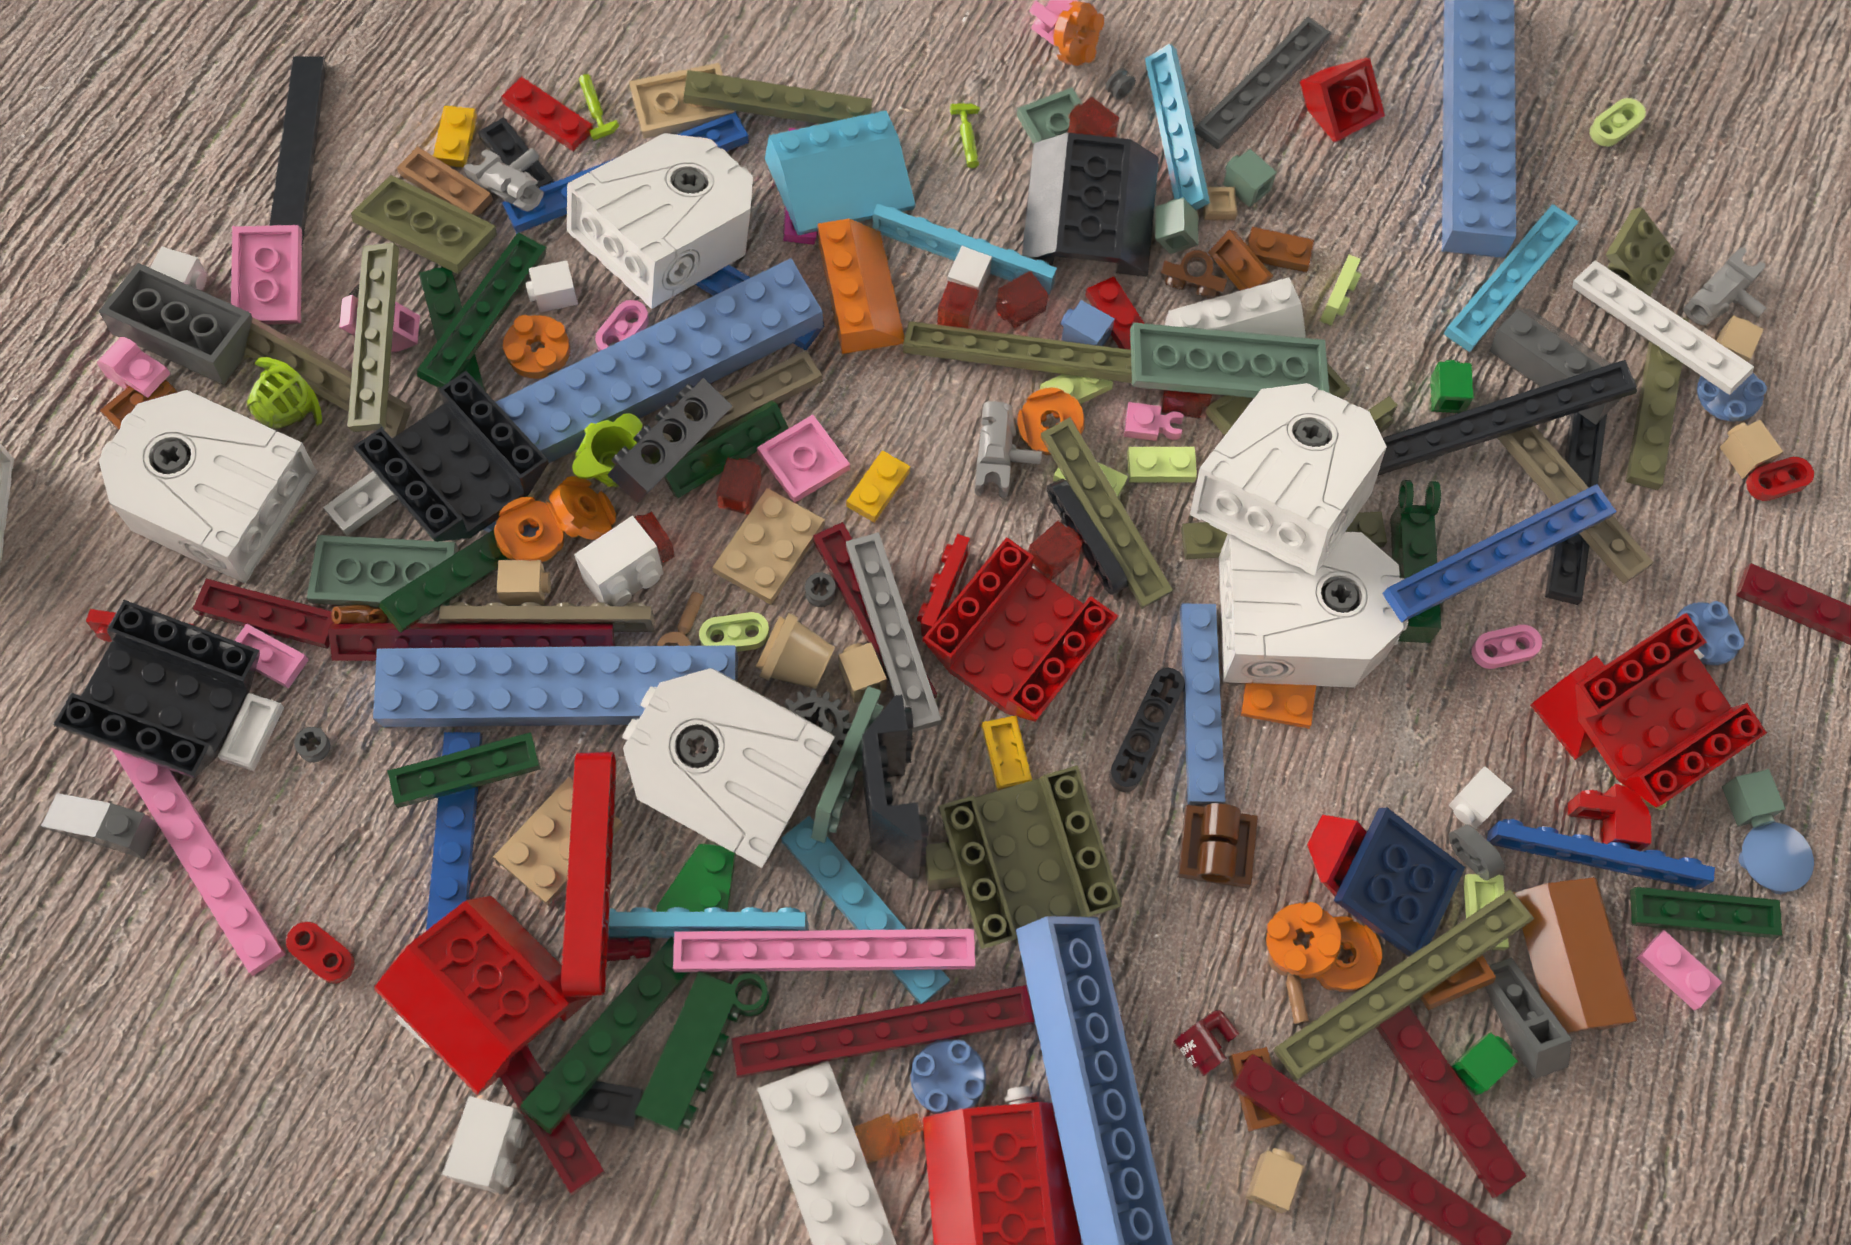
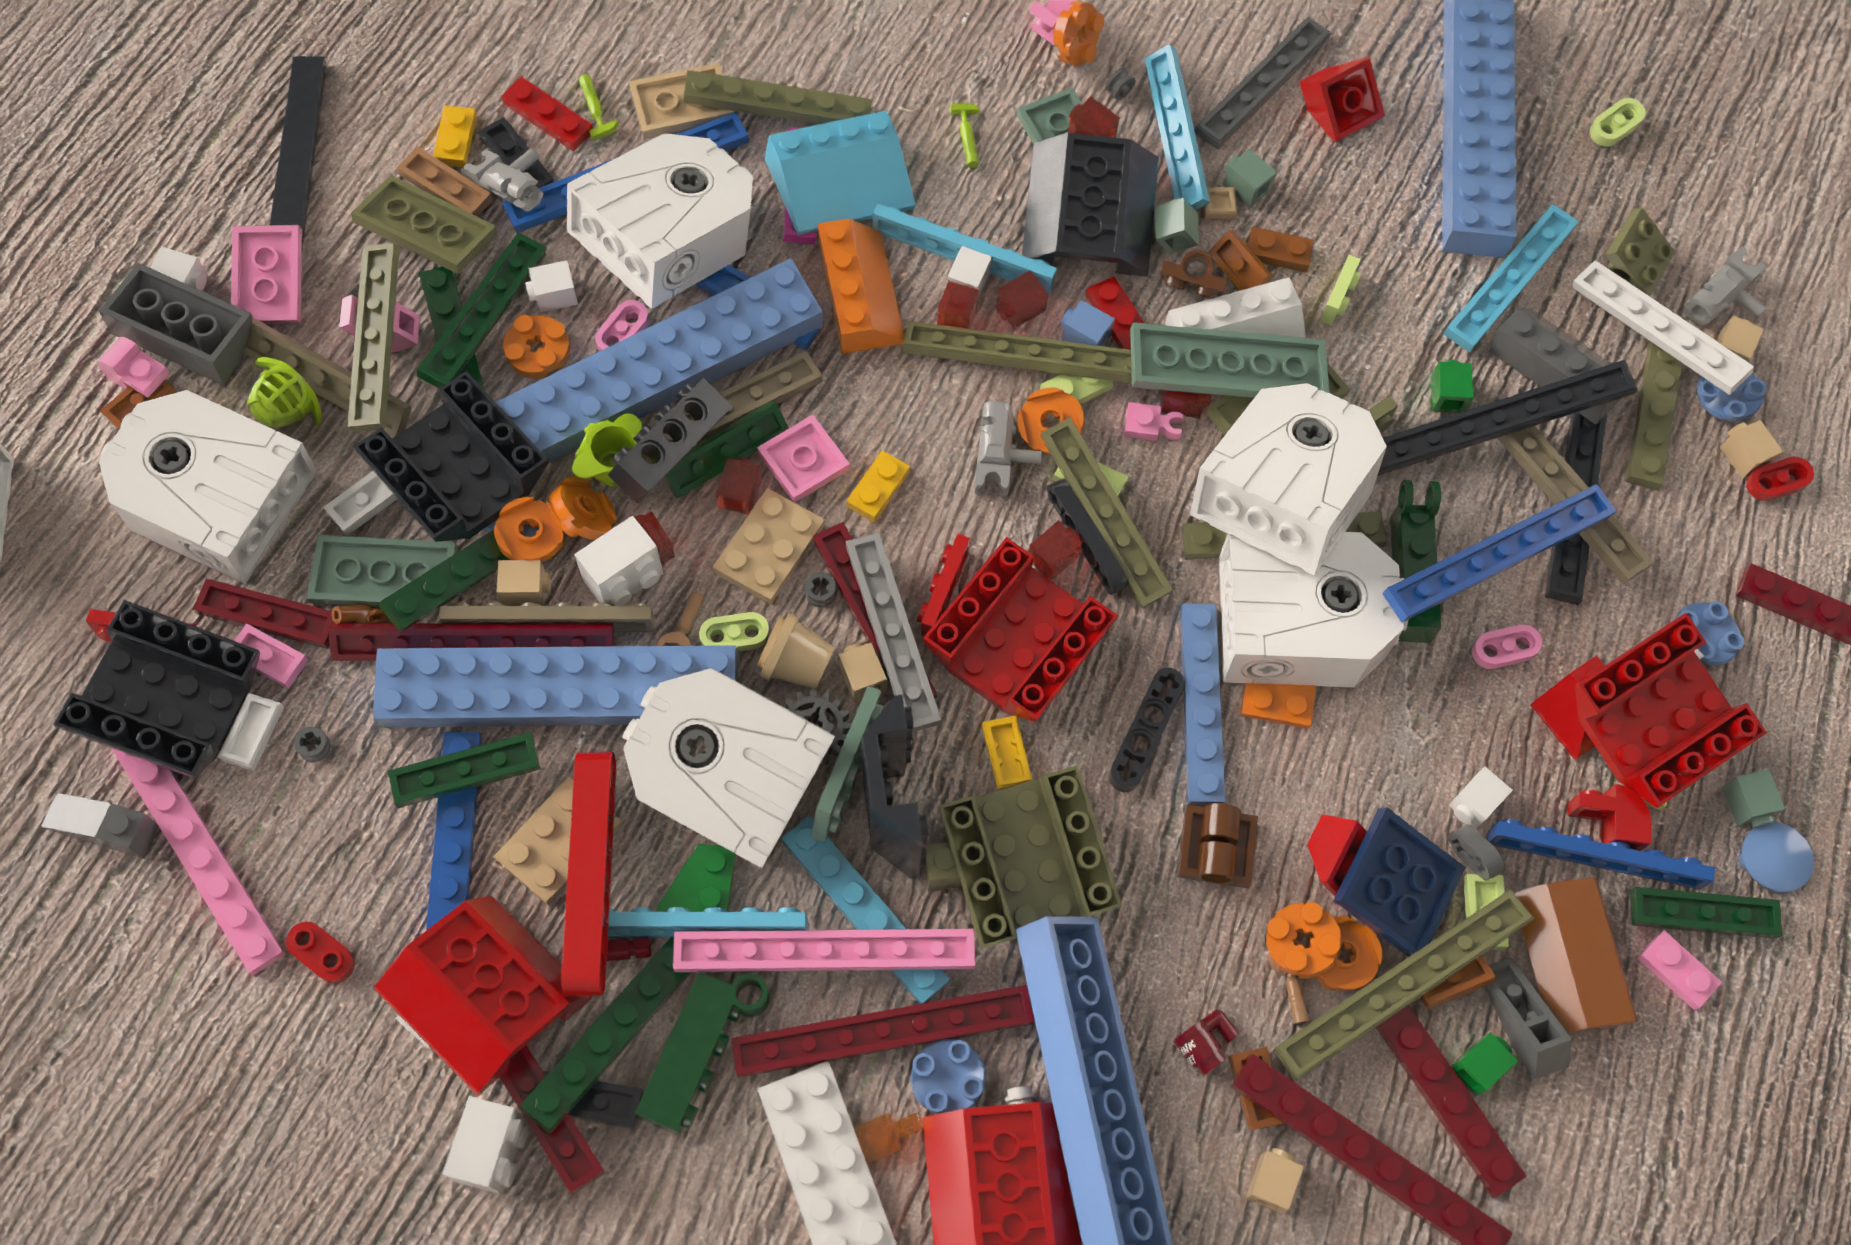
(1162, 464): yellowish green plate -> none

